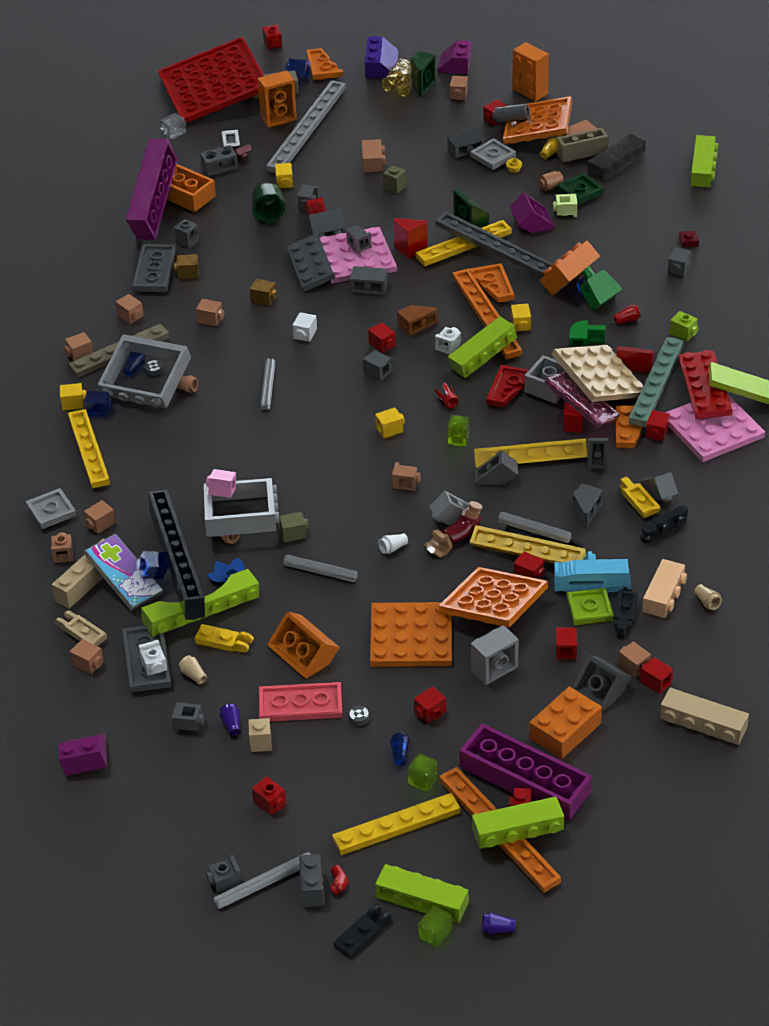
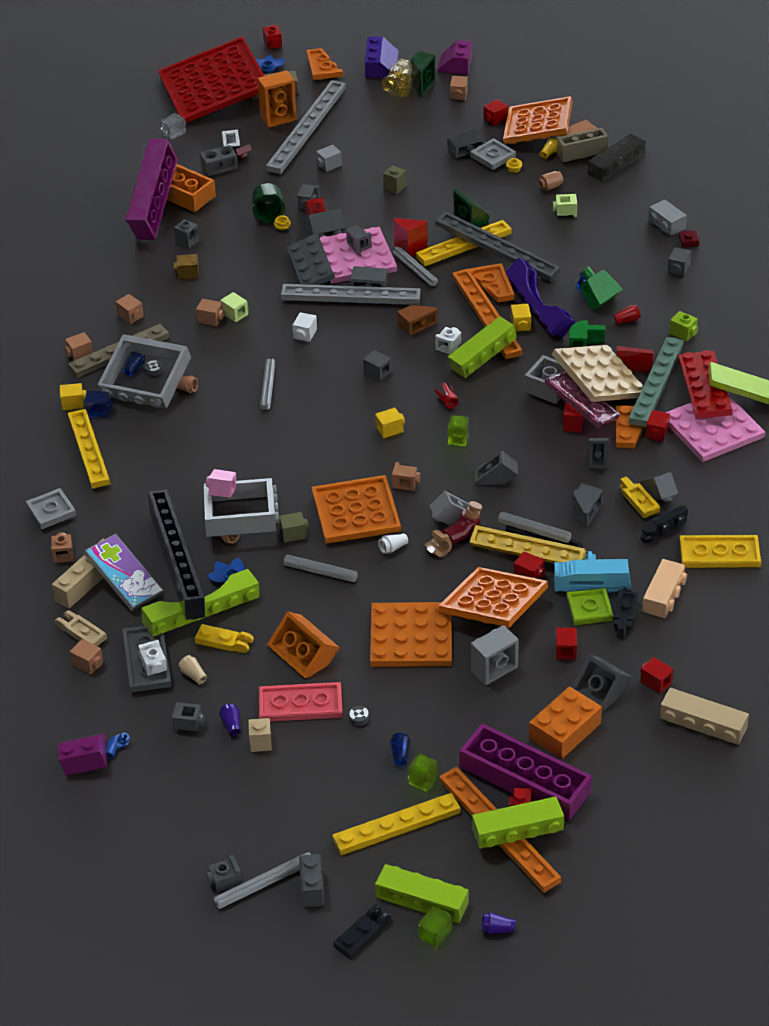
(99, 517): nougat brick -> none
(115, 743): none -> blue arm
(152, 565): clear blue brick -> none
(154, 268): dark grey plate -> none
(234, 307): none -> yellowish green brick
(263, 292): pearl gold brick -> none
(269, 64): none -> blue plate
(269, 795): red brick -> none
(282, 223): none -> yellow plate
(284, 175): yellow brick -> none
(300, 66): clear blue brick -> none
(329, 158): none -> light grey brick
(340, 881): red arm -> none
(353, 294): none -> light grey plate
(356, 509): none -> orange plate
(373, 155): nougat brick -> none
(382, 337): red brick -> none
(415, 266): none -> light grey axle
(429, 705): red brick -> none
(506, 385): red wing -> none
(511, 113): dark grey brick -> none
(525, 279): none -> dark purple arch
(530, 71): orange brick -> none
(531, 214): magenta slope -> none
(535, 452): yellow plate -> none
(567, 269): orange brick -> none
(582, 186): dark green plate -> none
(632, 658): nougat brick -> none
(667, 217): none -> light grey brick
(704, 161): lime brick -> none
(709, 598): tan cone -> none
(719, 551): none -> yellow tile

